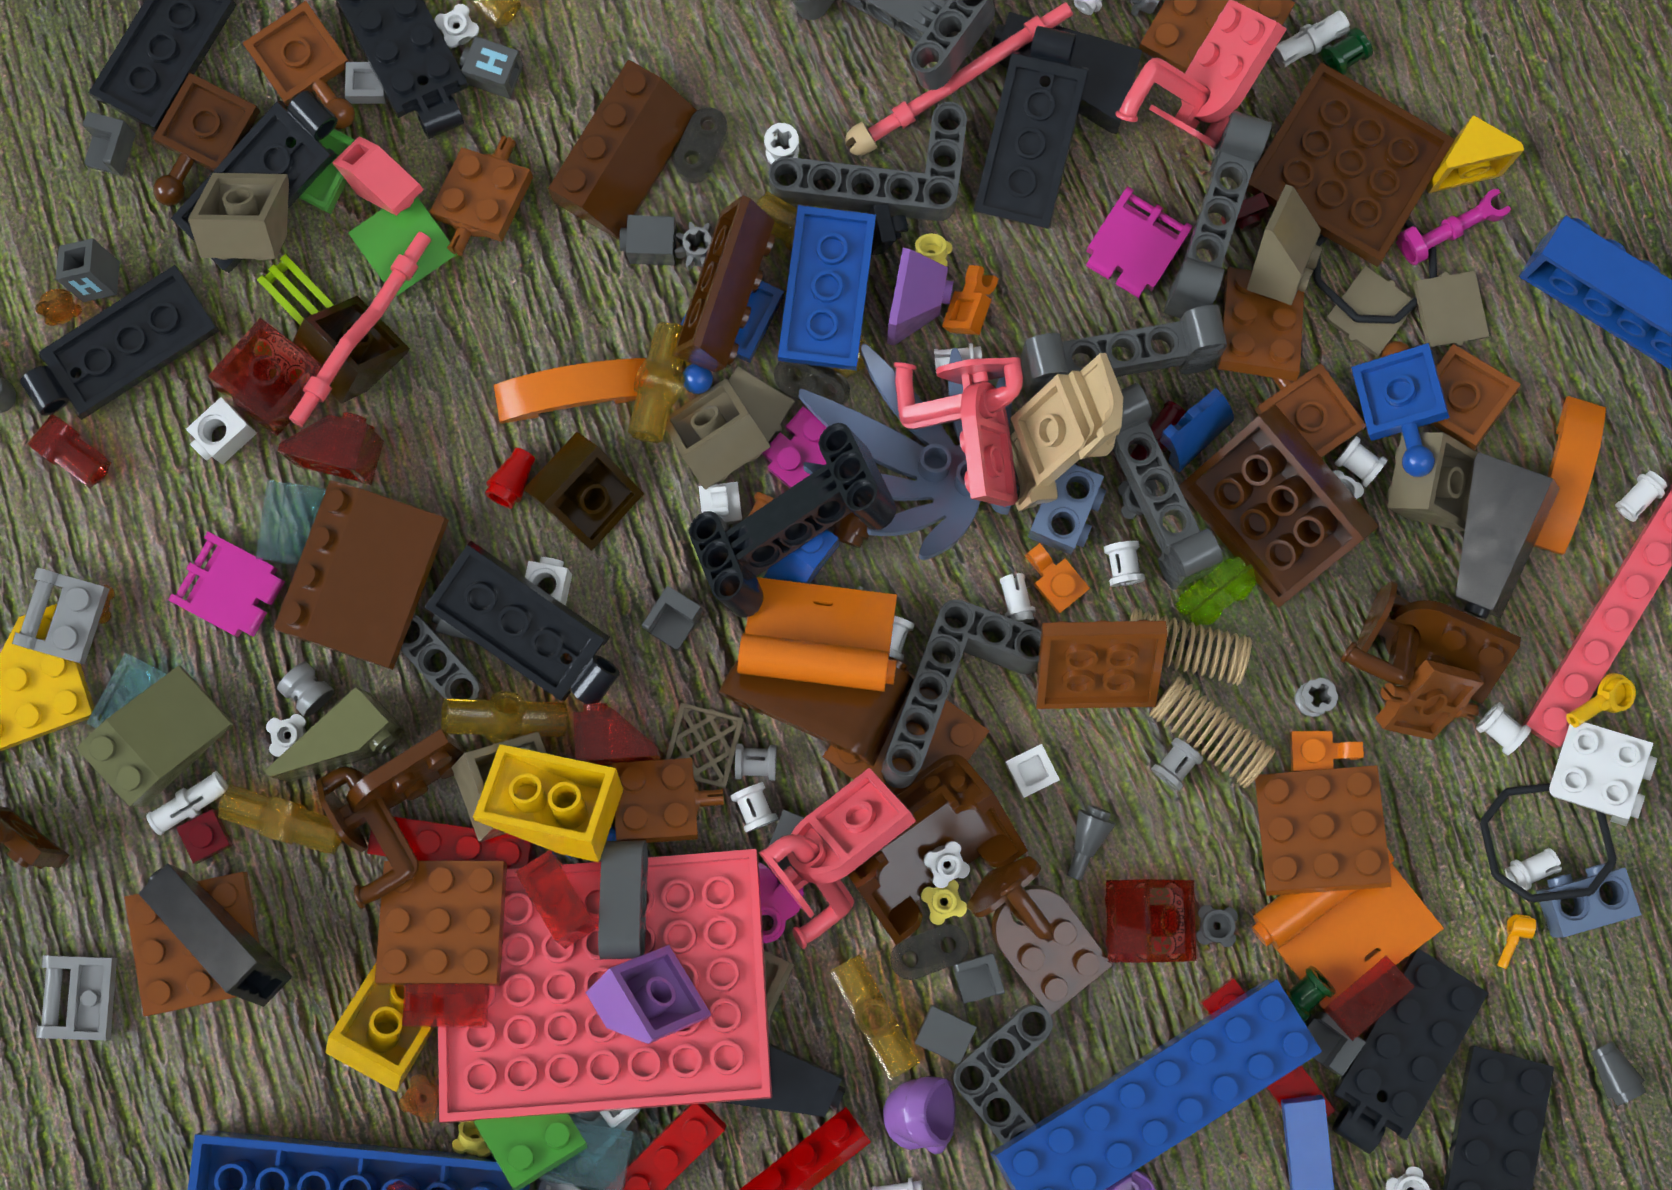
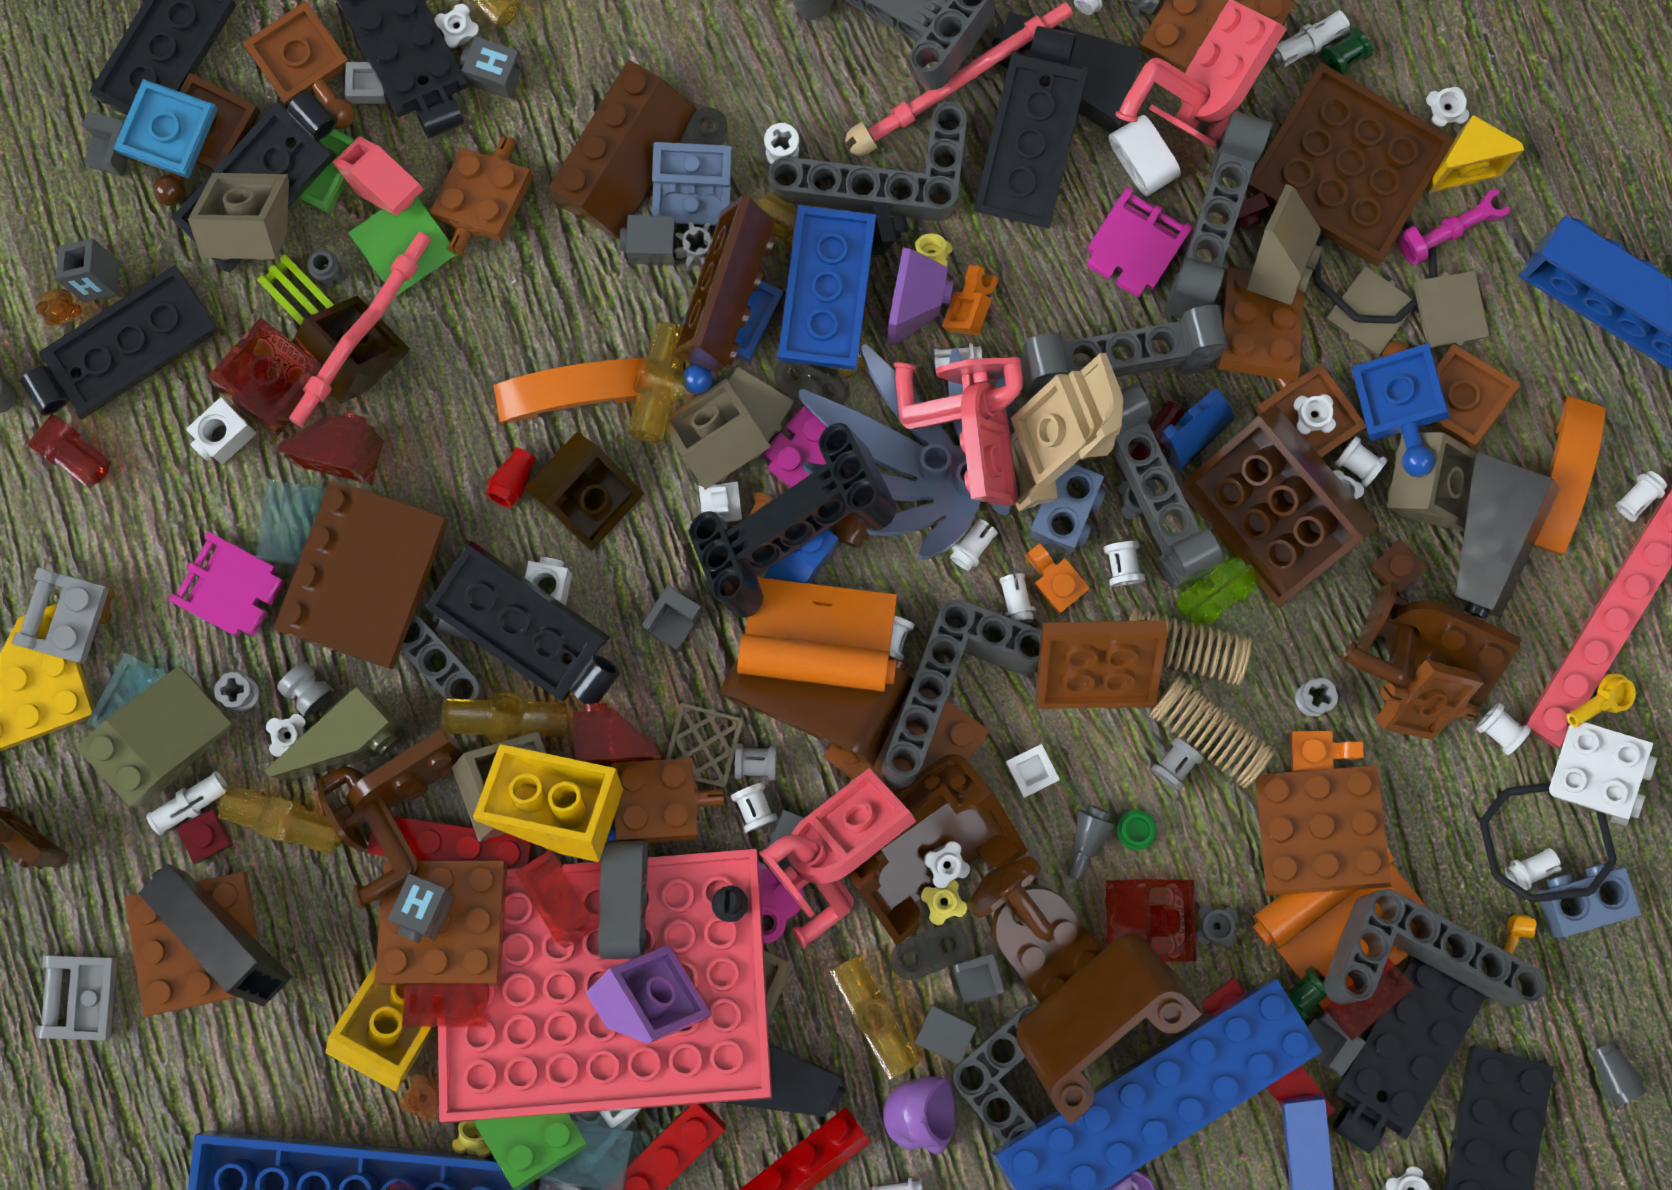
(165, 128): none -> dark azure plate
(230, 682): none -> light grey bush
(328, 274): none -> dark grey pin
(420, 909): none -> dark grey brick
(691, 182): none -> sand blue slope
(730, 903): none -> black piece
(973, 545): none -> white pin
(1095, 1012): none -> reddish brown windscreen
(1136, 830): none -> green plate
(1144, 155): none -> white beam
(1323, 406): none -> white plate
(1398, 565): none -> reddish brown plate
(1429, 947): none -> dark grey beam
(1453, 97): none -> white plate

